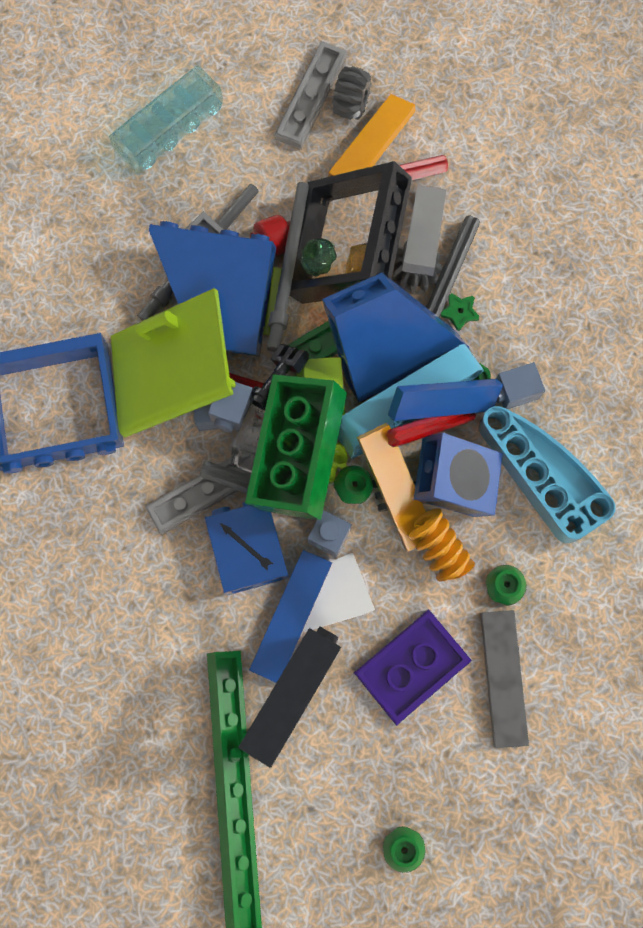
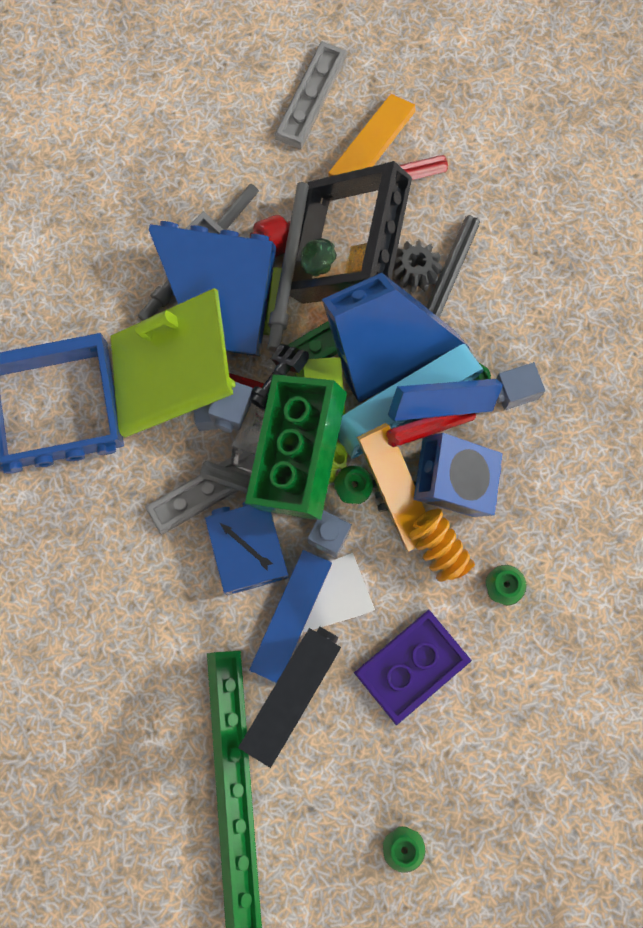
(167, 119): clear light blue brick -> none
(351, 92): dark grey gear -> none
(424, 230): light grey tile -> none
(457, 318): green plate -> none
(504, 679): flat silver tile -> none
(558, 474): medium azure beam -> none

